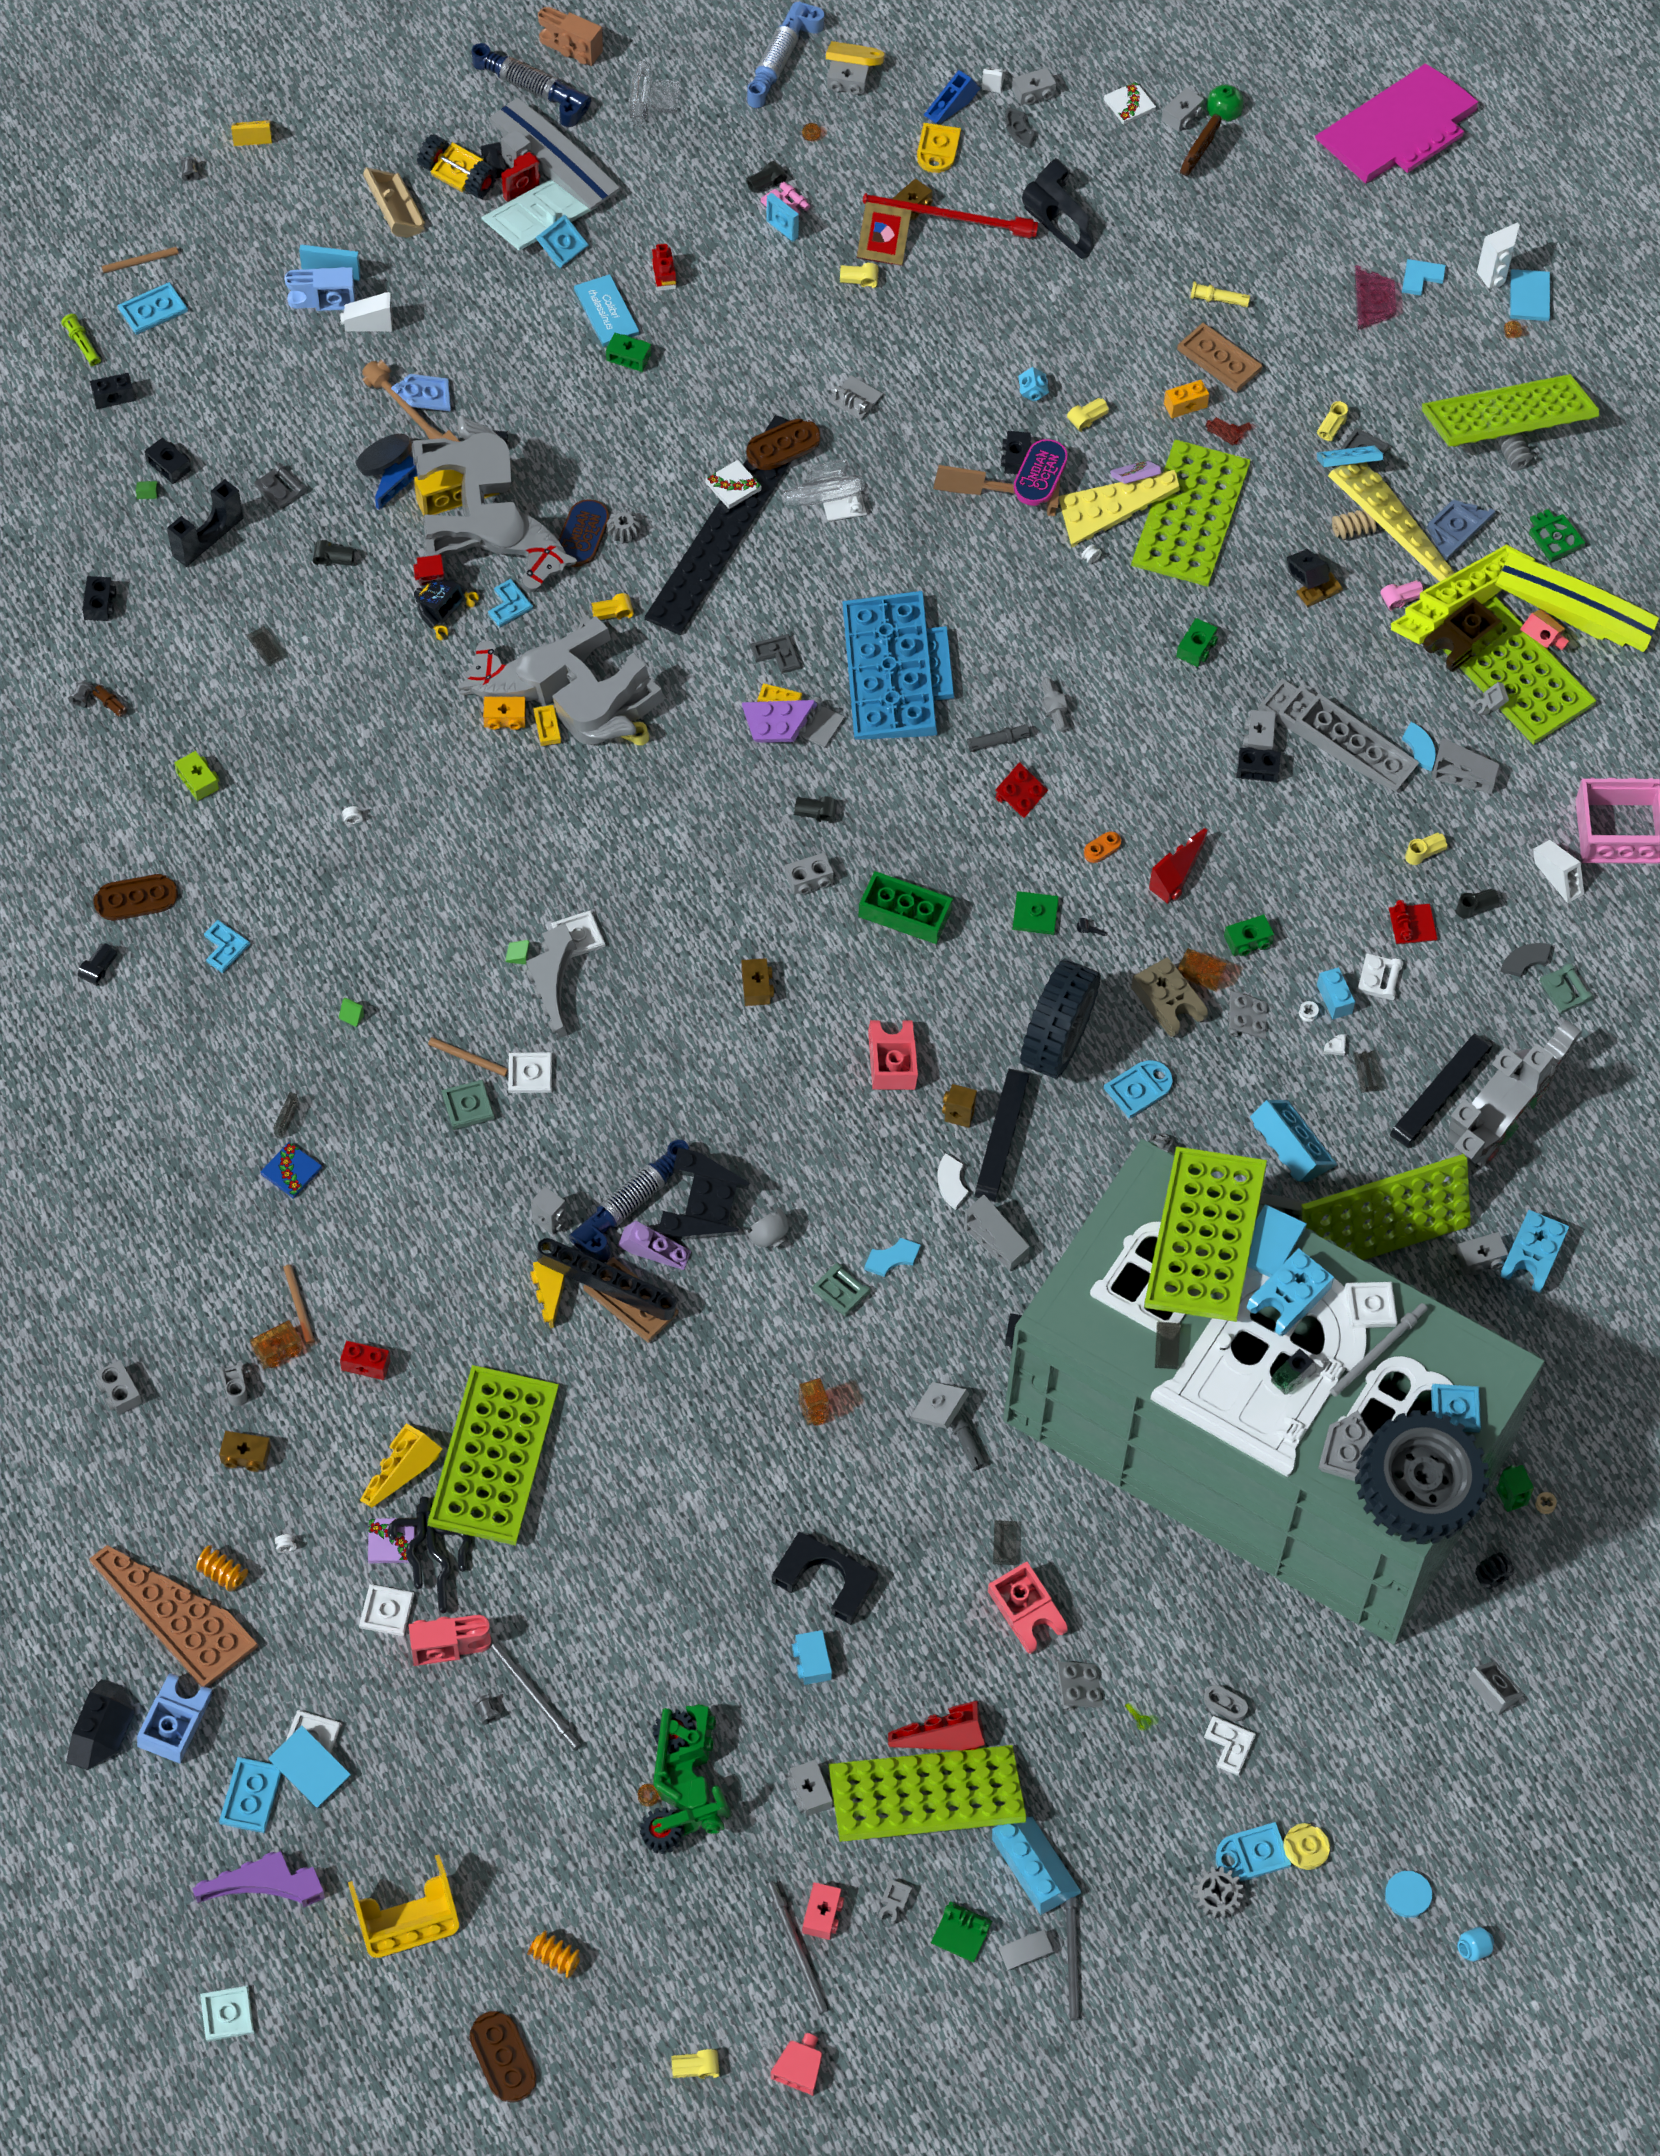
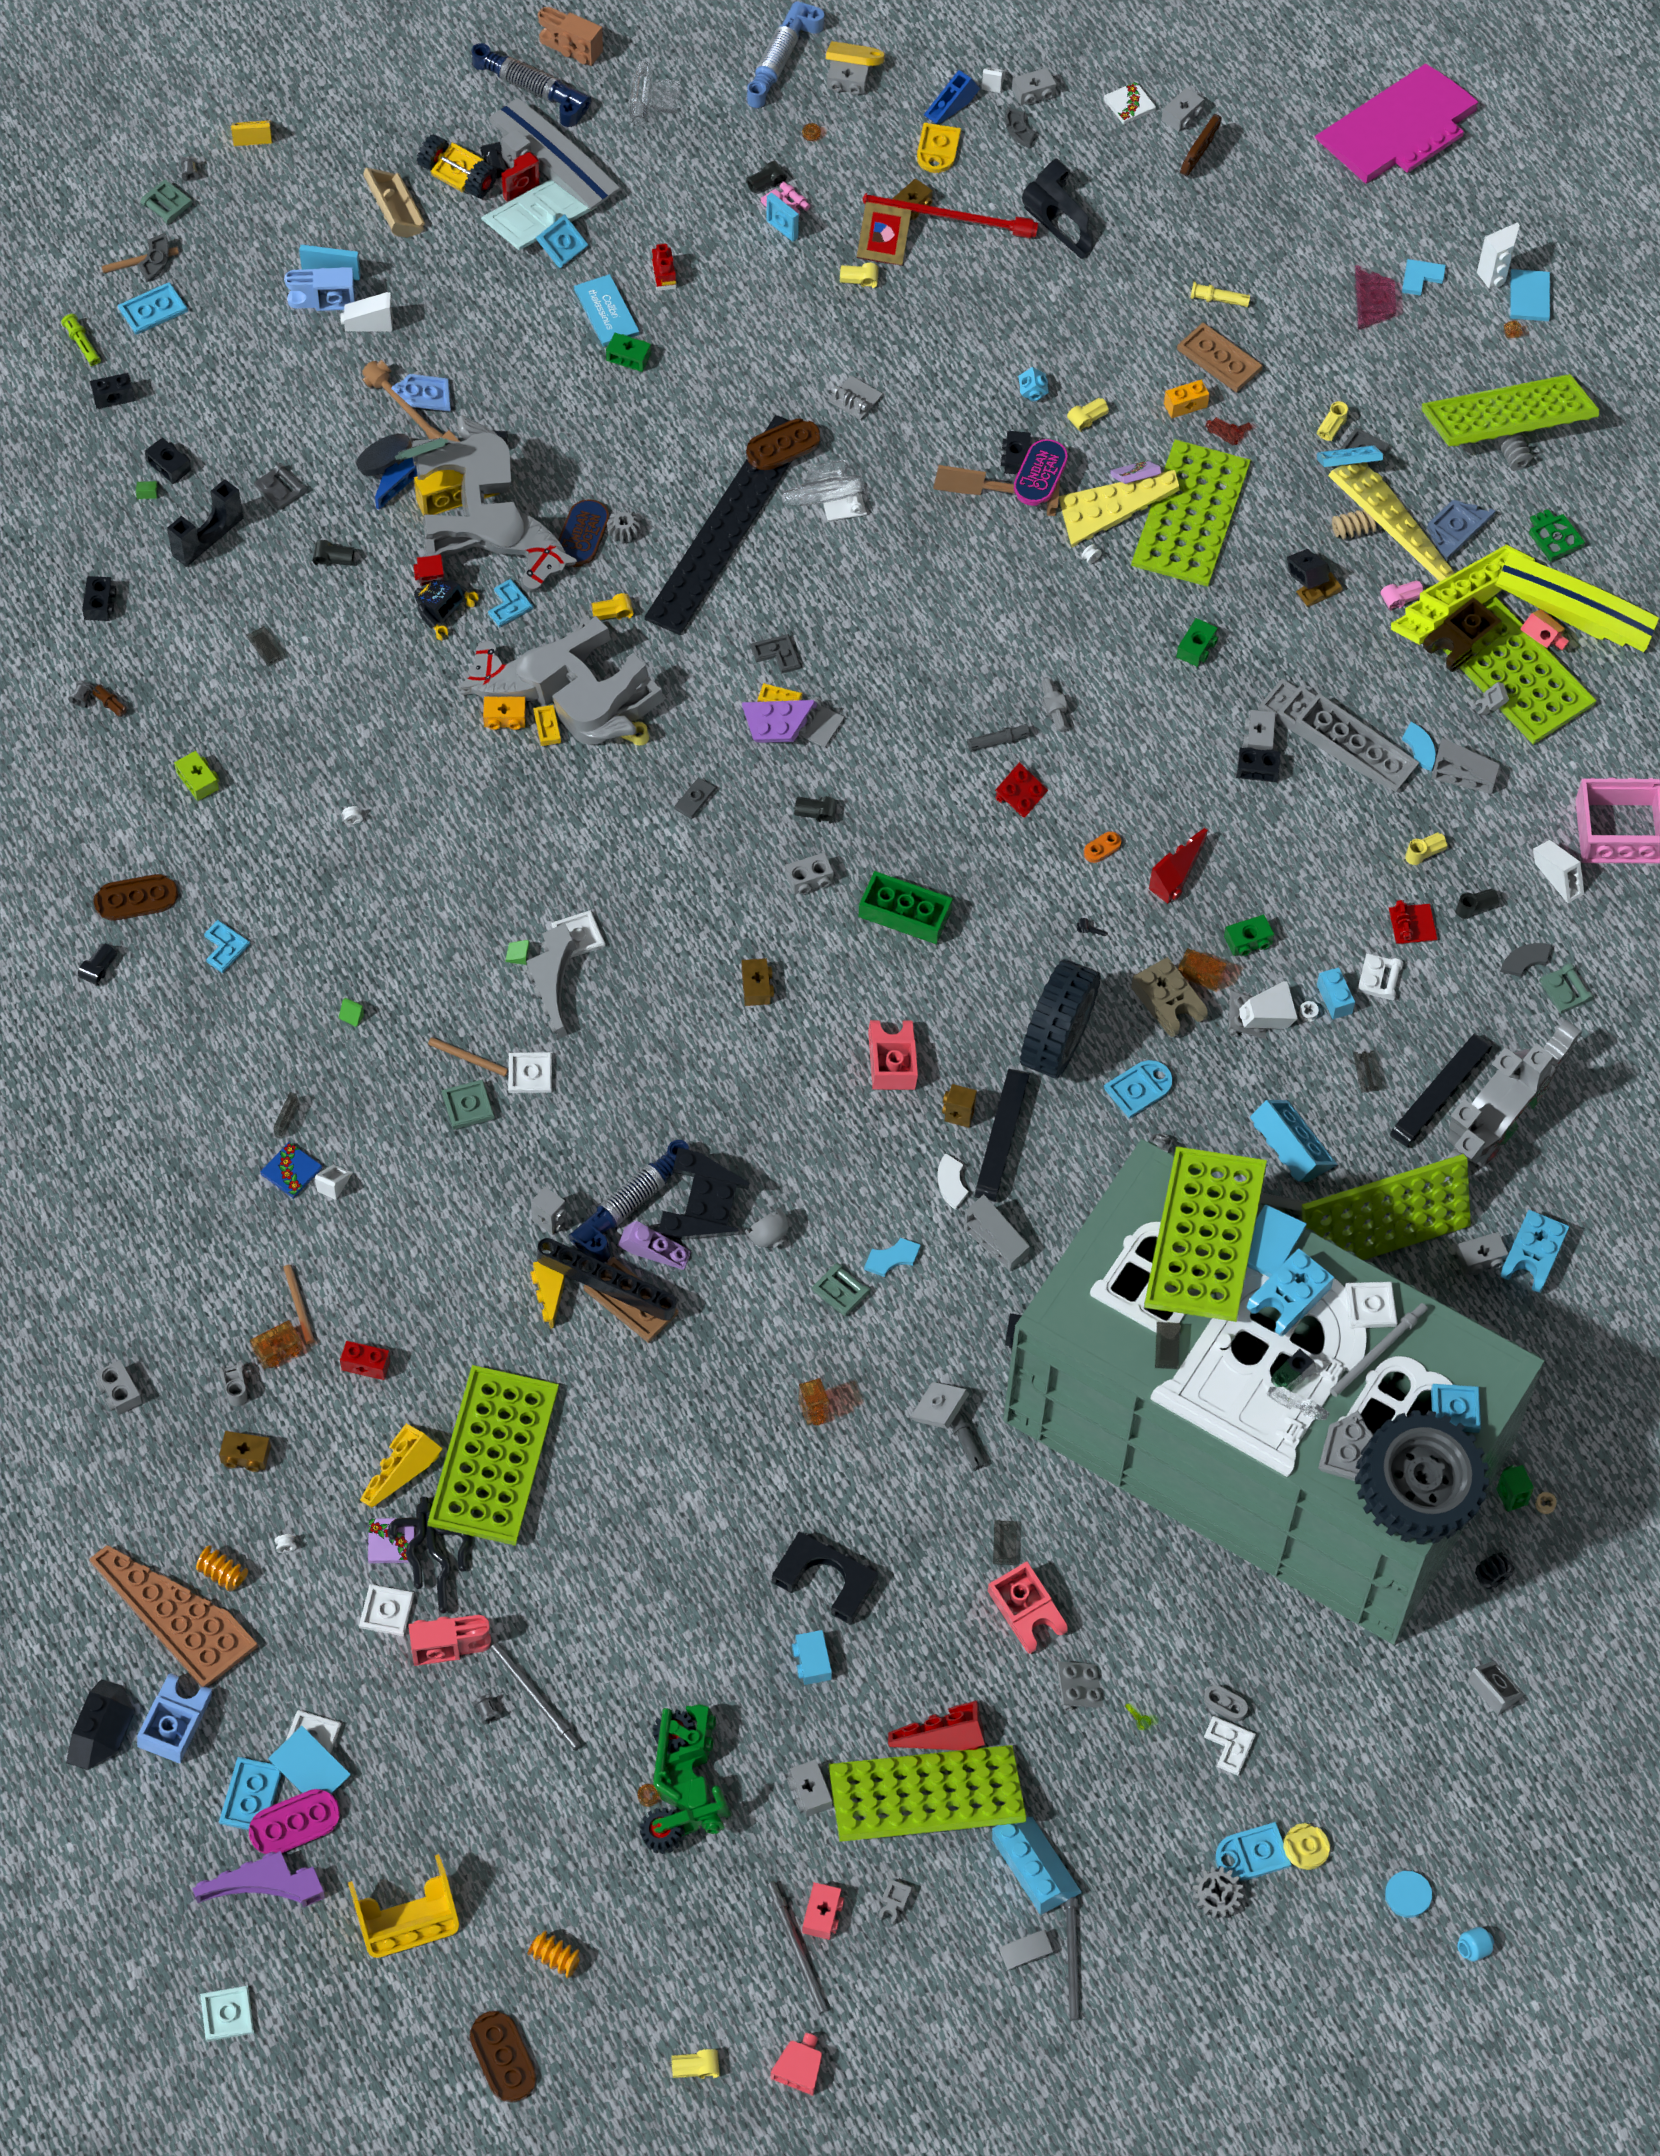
(156, 257): none -> dark grey tile
(170, 197): none -> sand green plate
(294, 1821): none -> dark pink tile
(332, 1181): none -> white slope
(421, 448): none -> sand green piece
(694, 798): none -> dark grey plate
(733, 484): white tile -> none
(895, 666): dark azure slope -> none
(961, 1932): green hinge -> none
(1035, 913): green plate -> none
(1225, 101): green cylinder -> none
(1270, 1009): none -> white slope
(1289, 1400): none -> clear tile
(1336, 1045): white tile -> none

